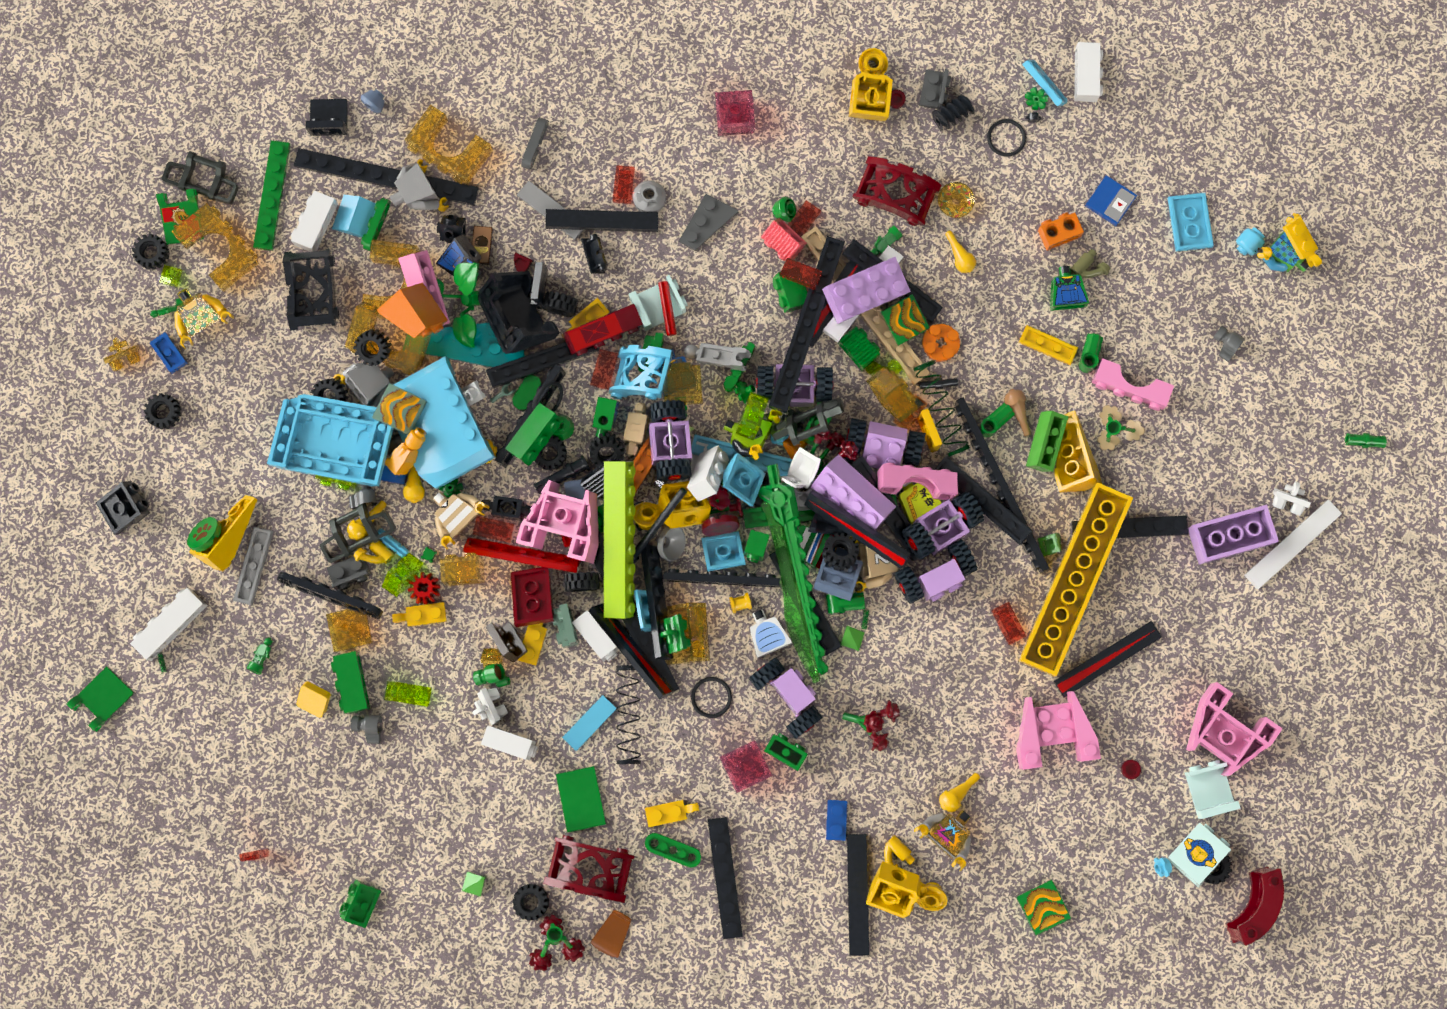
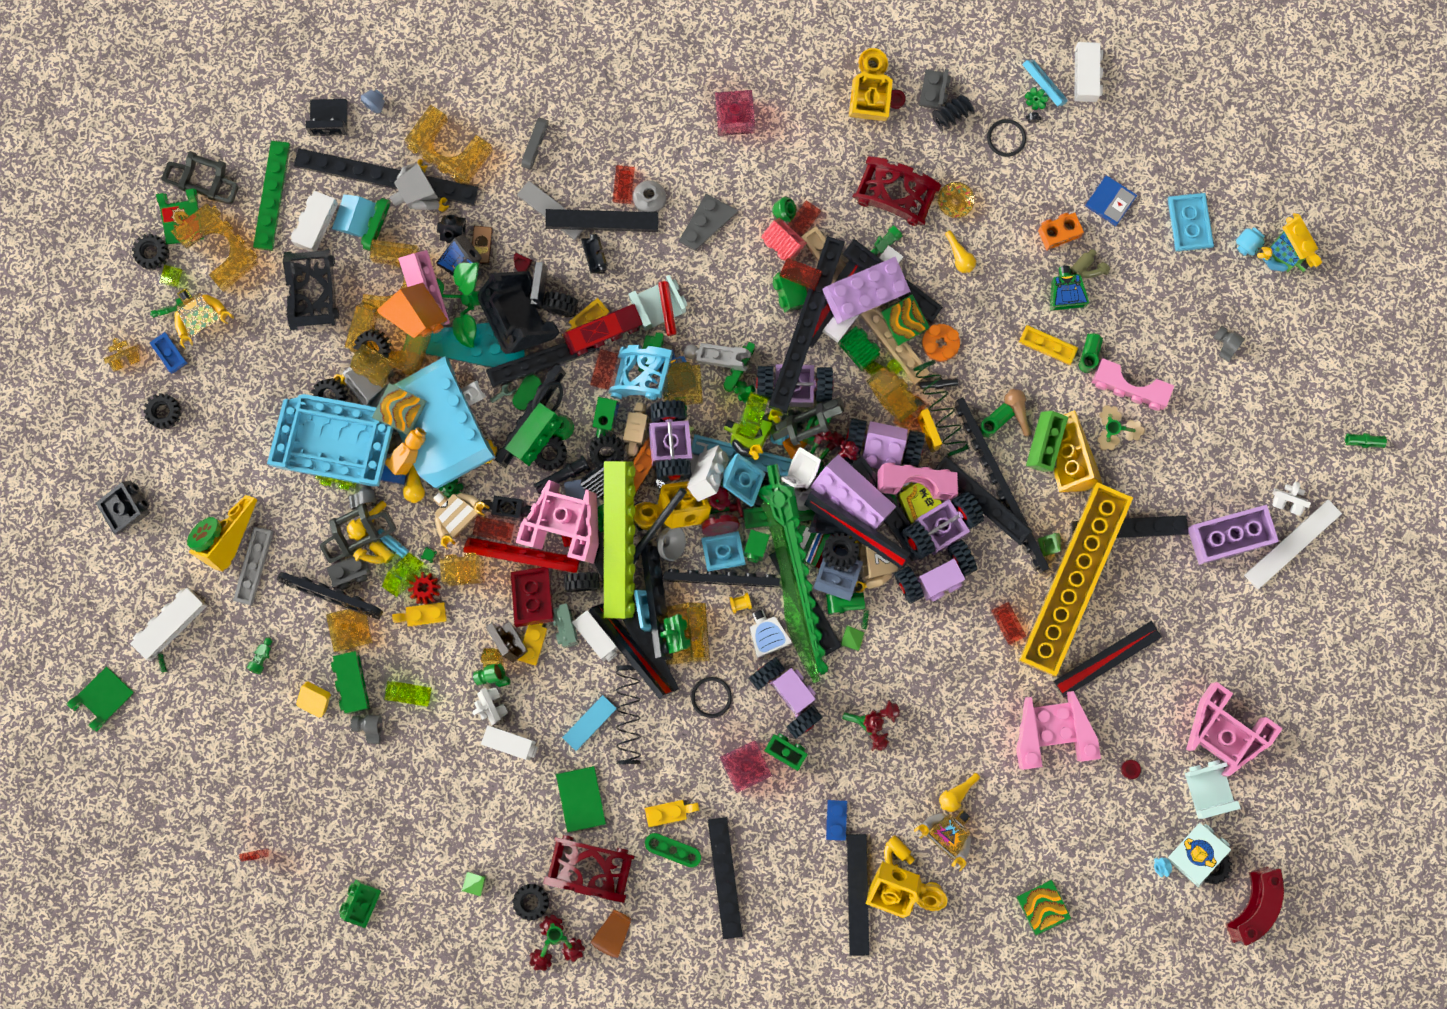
(371, 365): none -> clear yellow bracket

